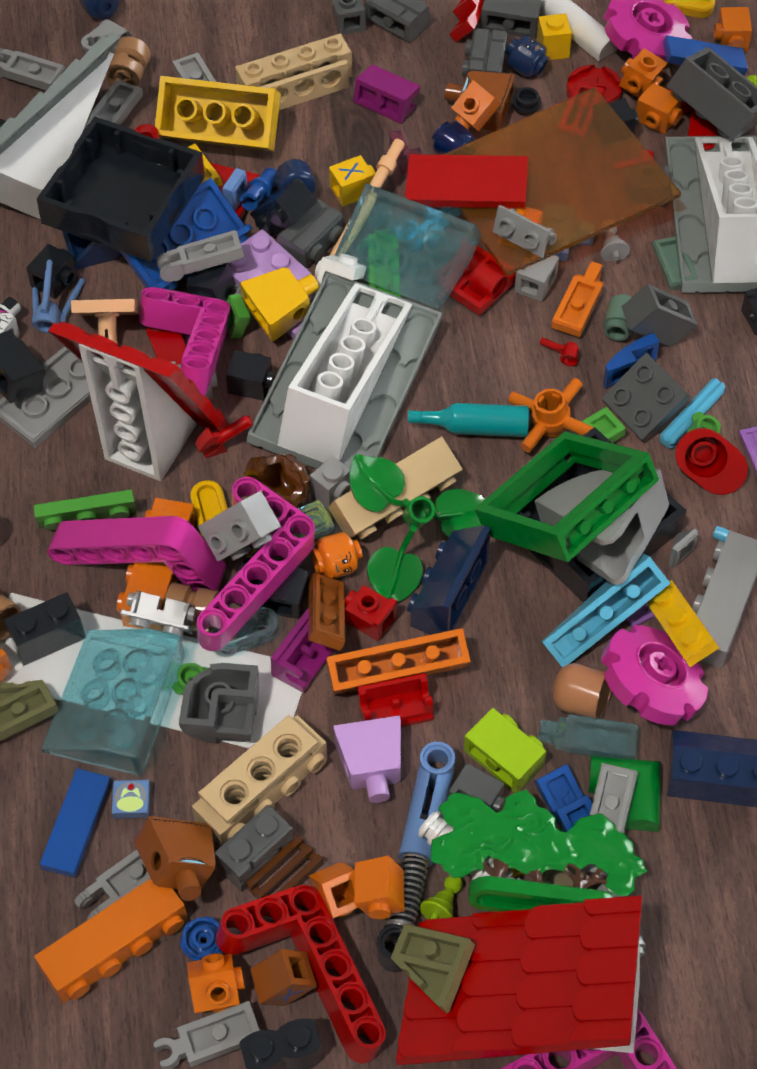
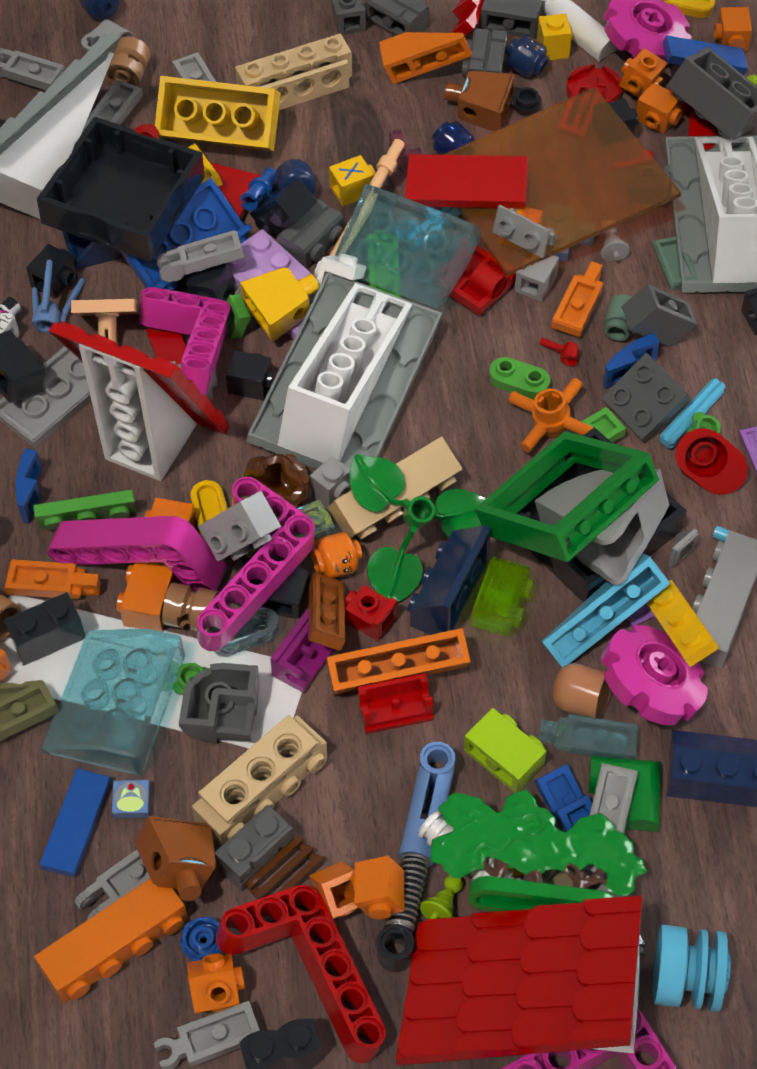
(26, 484): none -> blue slope
(50, 580): none -> orange hinge
(145, 611): hinge -> none
(213, 443): red bar -> none
(235, 187): medium blue tile -> none
(283, 977): dark orange brick -> none
(371, 755): lavender torso -> none
(385, 93): magenta hinge -> none
(421, 52): none -> orange slope
(433, 962): olive wing -> none
(475, 106): orange brick -> none
(477, 419): teal piece -> none
(480, 785): dark grey brick -> none
(501, 596): none -> clear neon green brick
(518, 377): none -> bright green plate
(690, 968): none -> medium azure wheel

